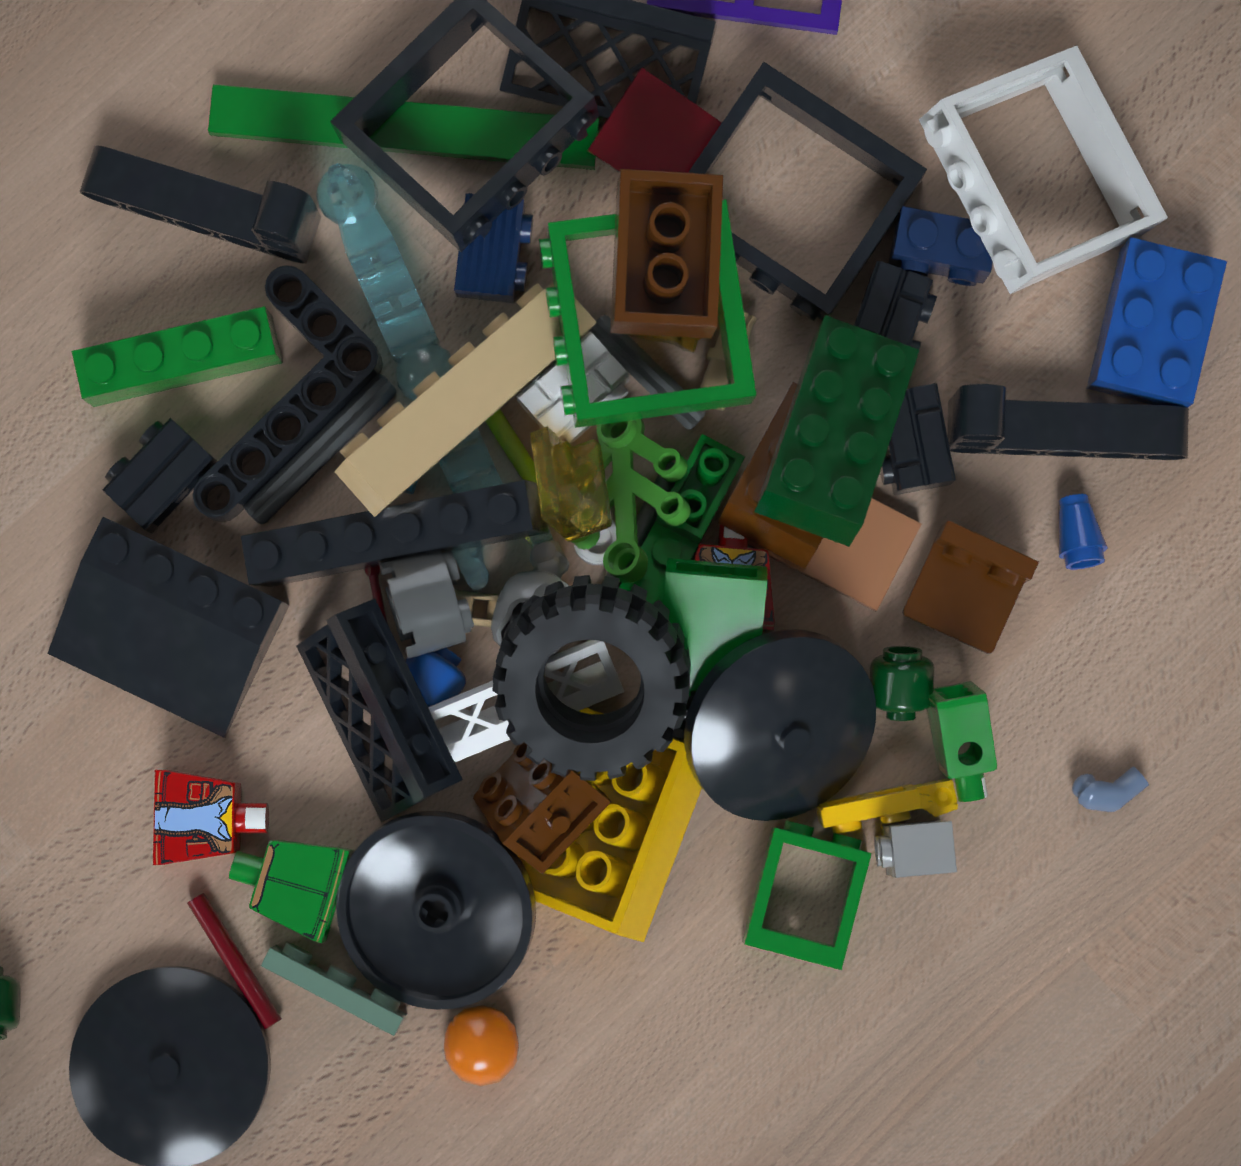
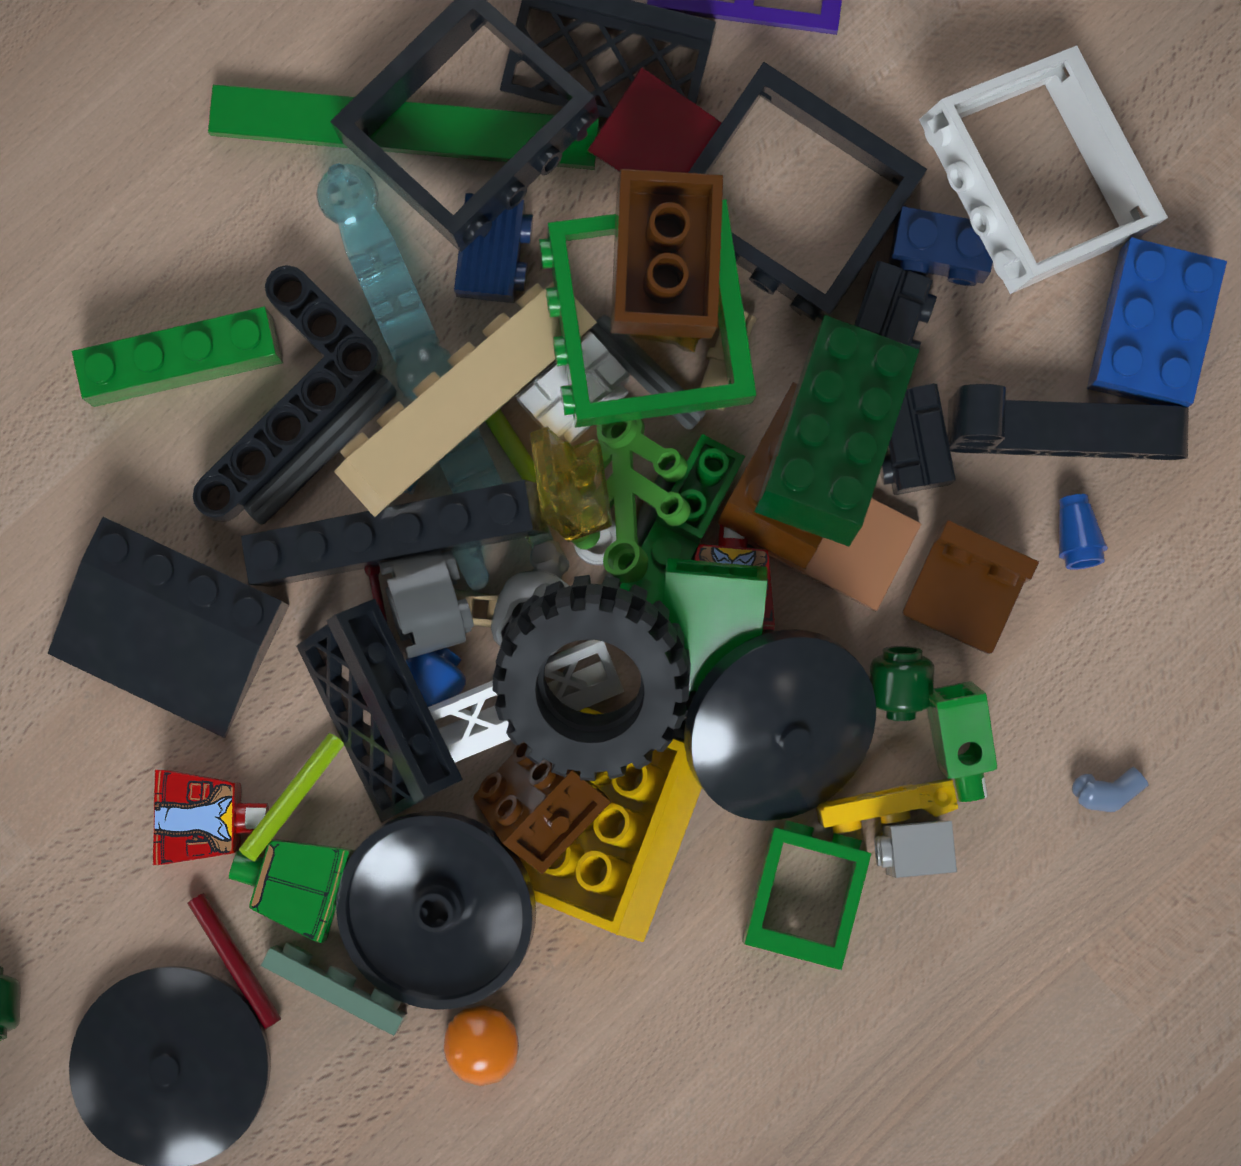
(158, 474): black brick -> none
(274, 223): black beam -> none
(291, 797): none -> lime bar

